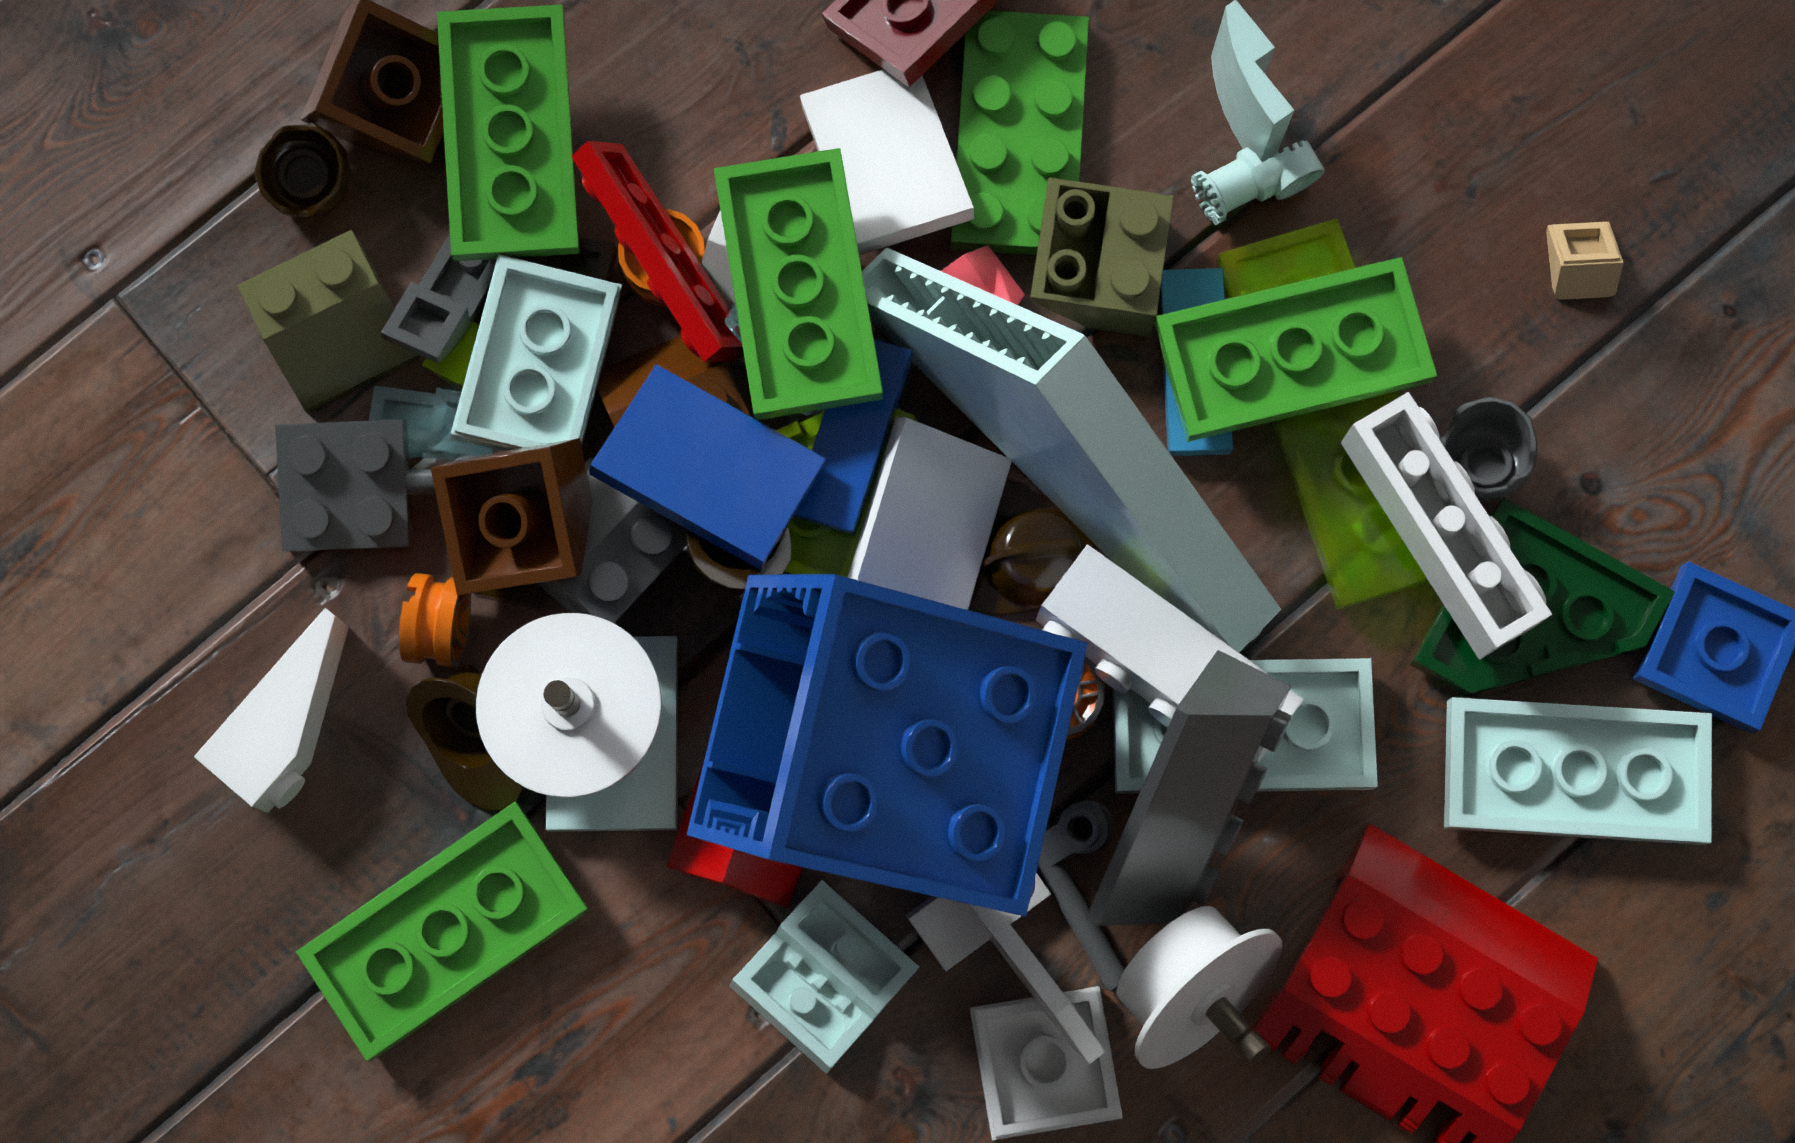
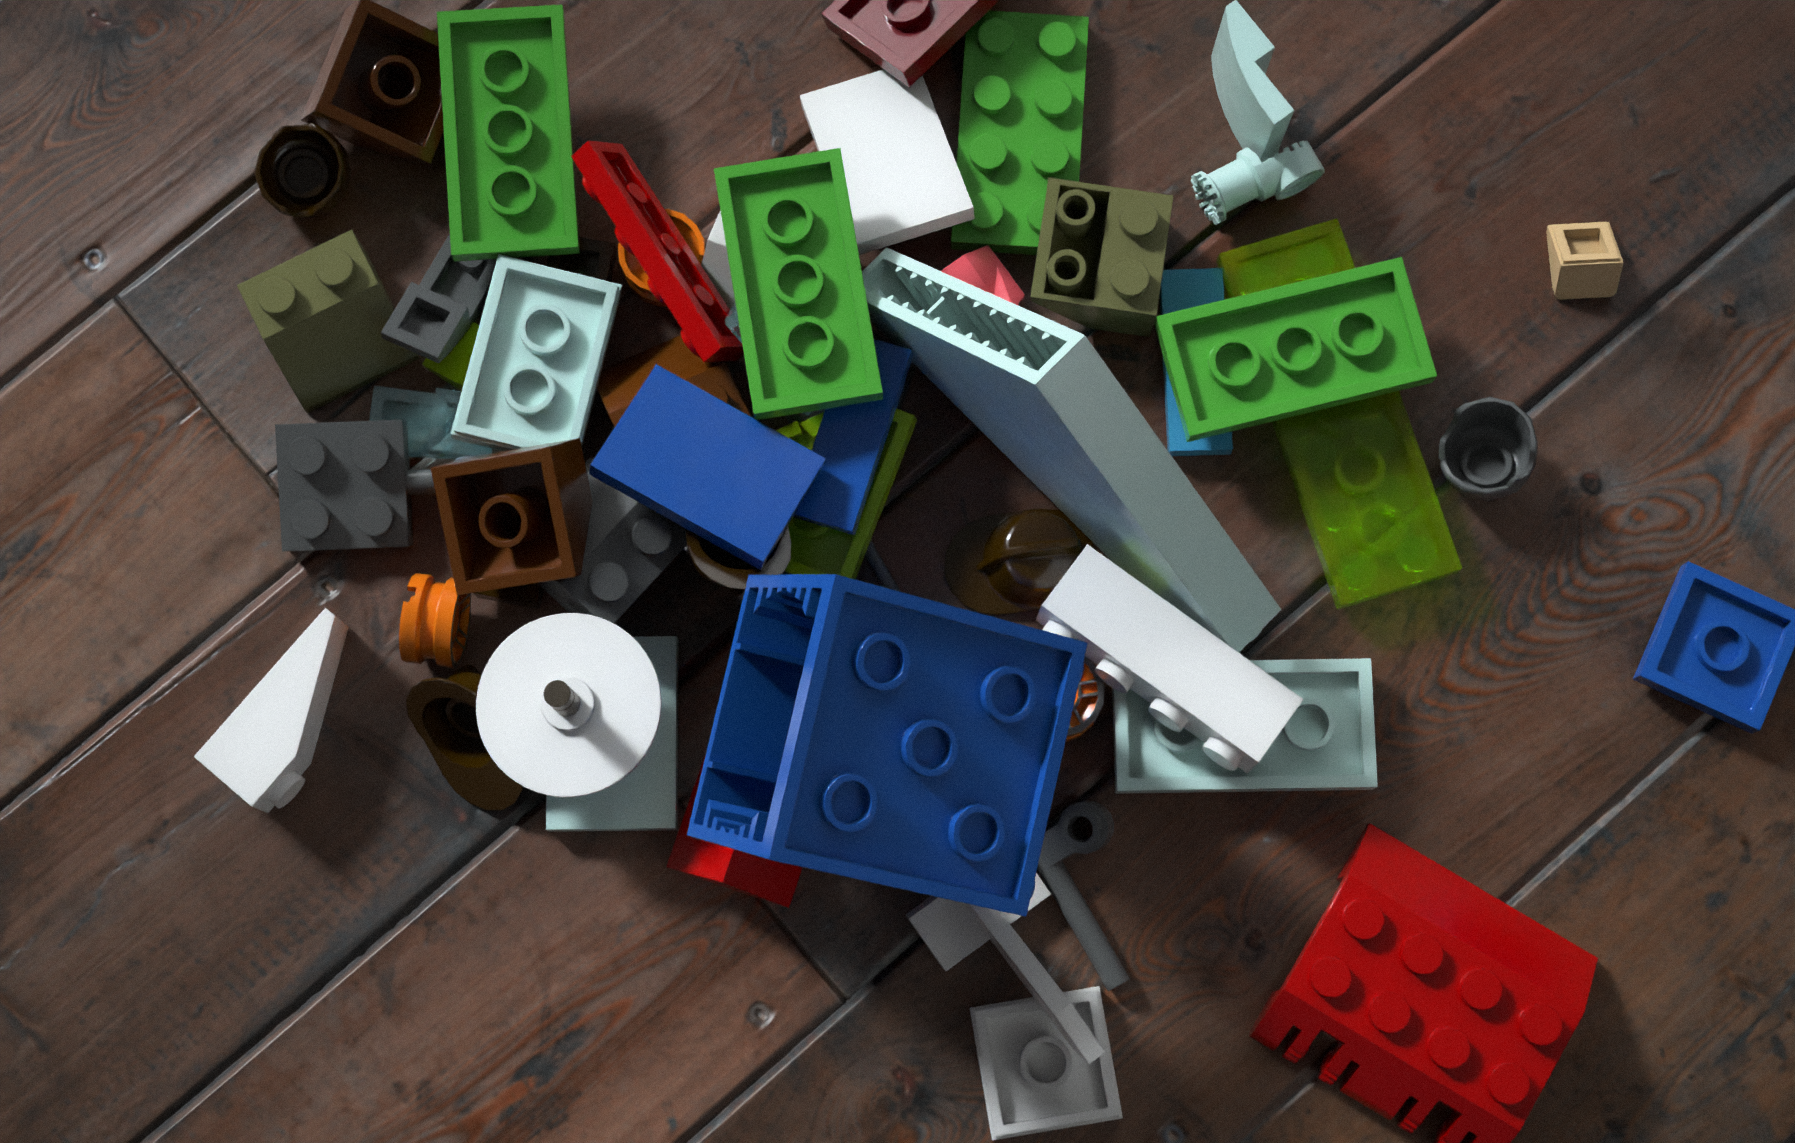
(442, 931): bright green plate -> none
(824, 976): light aqua slope -> none
(930, 515): white tile -> none
(1192, 794): dark grey slope -> none
(1196, 984): white piece -> none
(1445, 525): white brick -> none
(1578, 771): light aqua plate -> none
(1594, 602): dark green plate -> none

